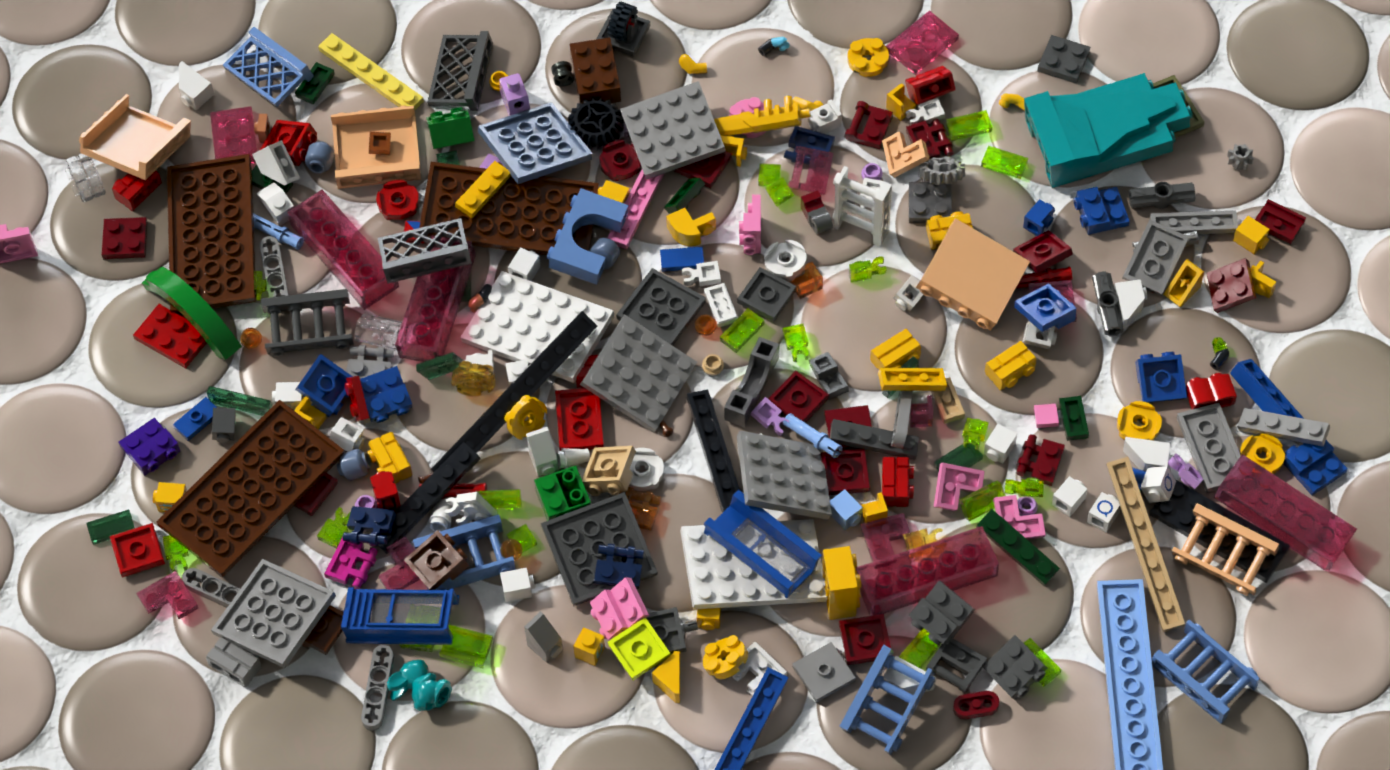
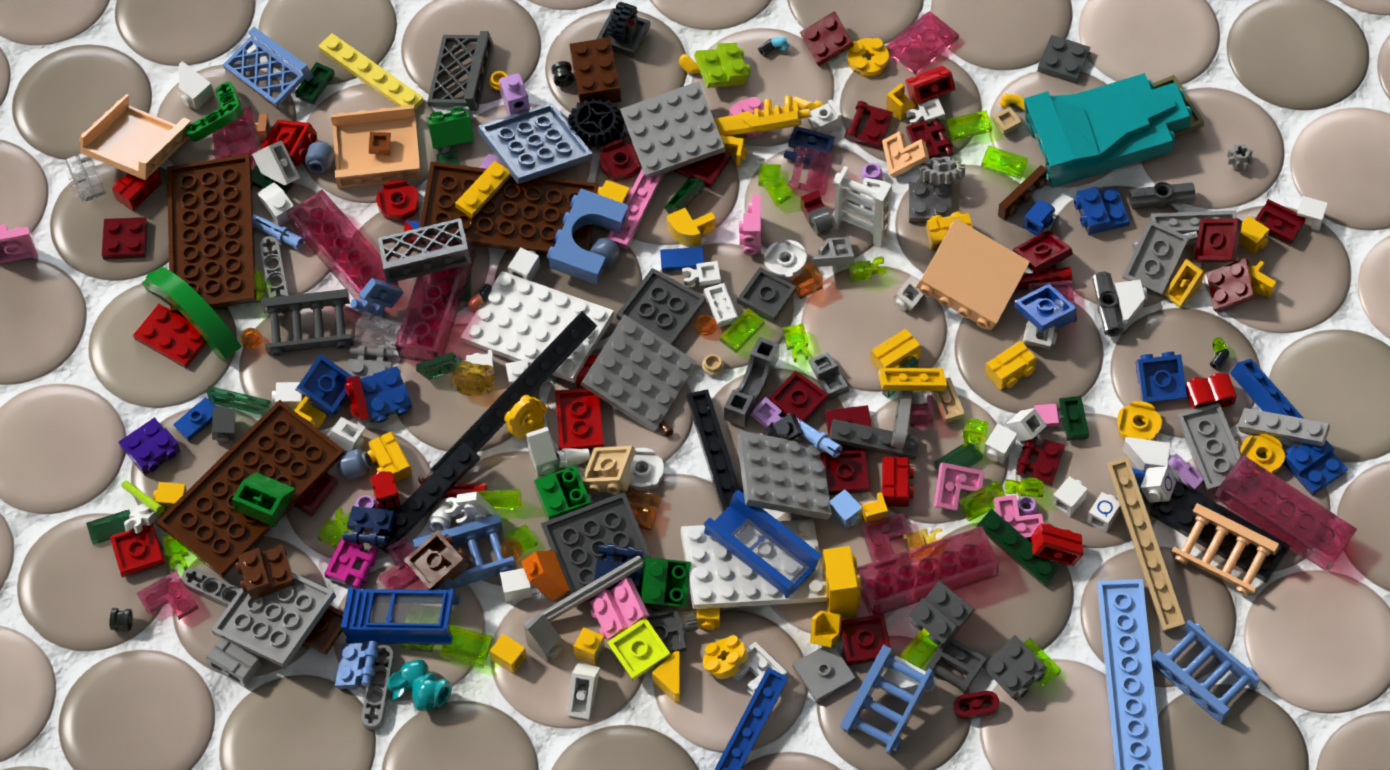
(121, 619): none -> pearl dark grey wheel
(140, 516): none -> white plate
(141, 496): none -> lime bar
(230, 111): none -> green beam
(262, 498): none -> green slope
(264, 571): none -> reddish brown plate
(351, 665): none -> medium blue plate
(377, 296): none -> medium blue plate
(508, 653): none -> yellow panel
(546, 574): none -> orange slope
(583, 690): none -> white slope
(592, 589): none -> light grey axle
(665, 582): none -> green slope
(723, 66): none -> lime plate
(786, 428): none -> black plate
(825, 628): none -> yellow panel
(826, 38): none -> dark red plate
(834, 252): none -> light grey wing
(1006, 121): none -> tan plate
(1023, 192): none -> reddish brown plate
(1026, 424): none -> white brick
(1057, 544): none -> red brick
(1218, 240): none -> dark red plate
(1312, 209): none -> white panel

